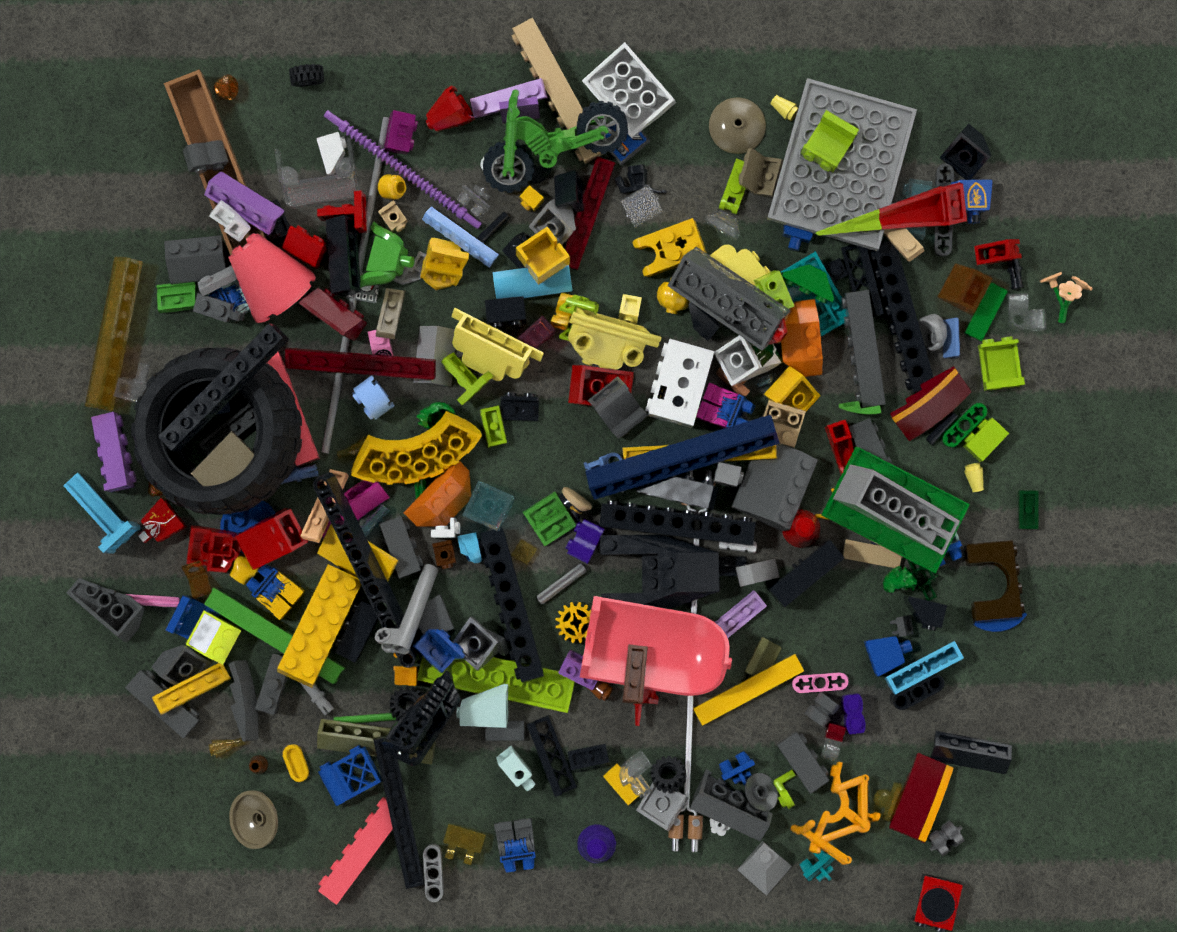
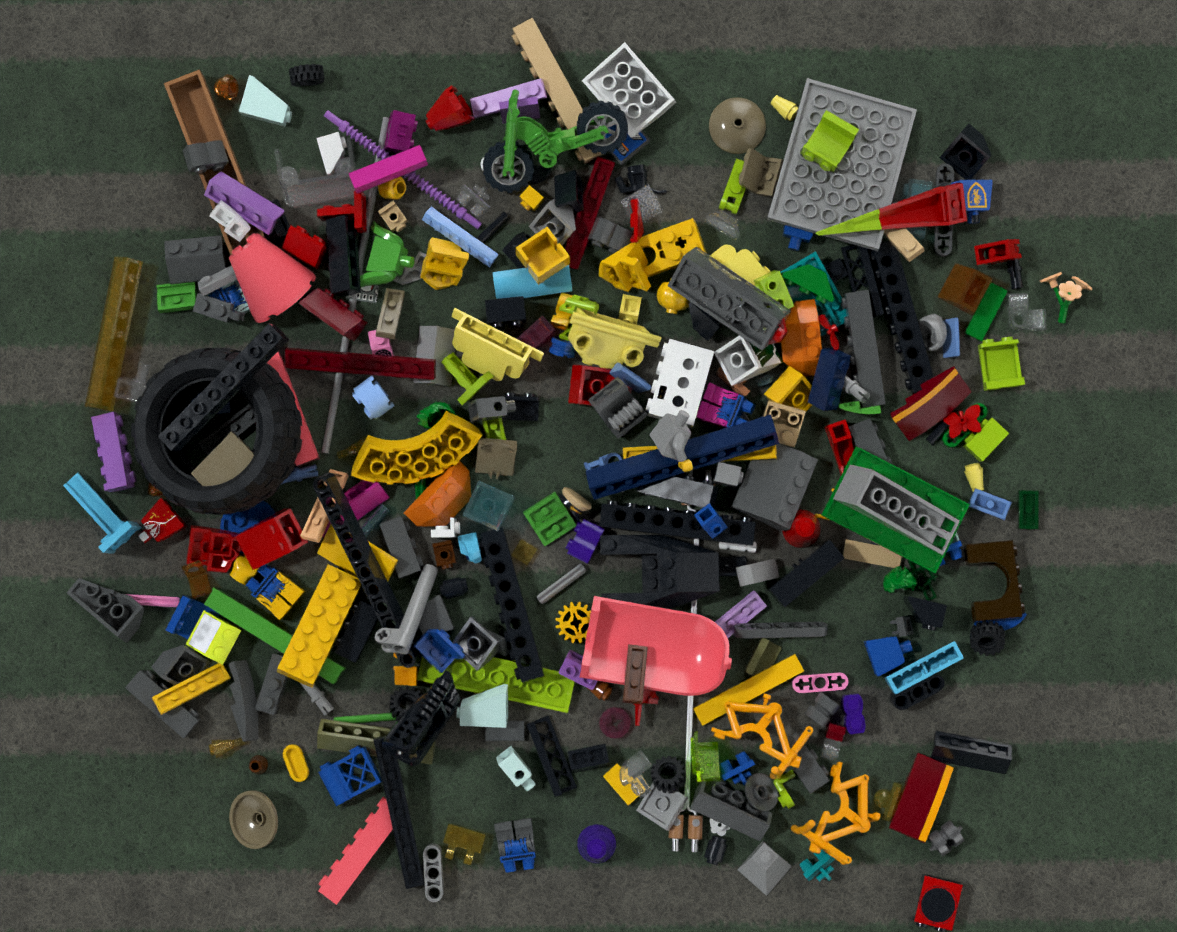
(263, 104): none -> light aqua slope
(388, 169): none -> dark pink brick
(454, 587): none -> black brick
(483, 408): none -> dark grey torso
(496, 457): none -> dark tan piece
(561, 347): none -> blue wheel
(609, 235): none -> dark grey brick
(623, 726): none -> clear pink gear
(625, 268): none -> yellow piece
(626, 414): none -> light grey piece
(630, 378): none -> medium blue slope
(636, 221): none -> red tile
(671, 438): none -> light grey torso
(705, 759): none -> clear neon green bracket
(710, 521): none -> blue brick
(715, 850): none -> black brick
(771, 712): none -> light orange piece
(780, 629): none -> dark grey beam
(829, 379): none -> dark blue brick
(832, 329): none -> red piece
(852, 388): none -> light grey pin
(963, 421): none -> red piece
(987, 629): none -> black tyre
(989, 504): none -> medium blue slope

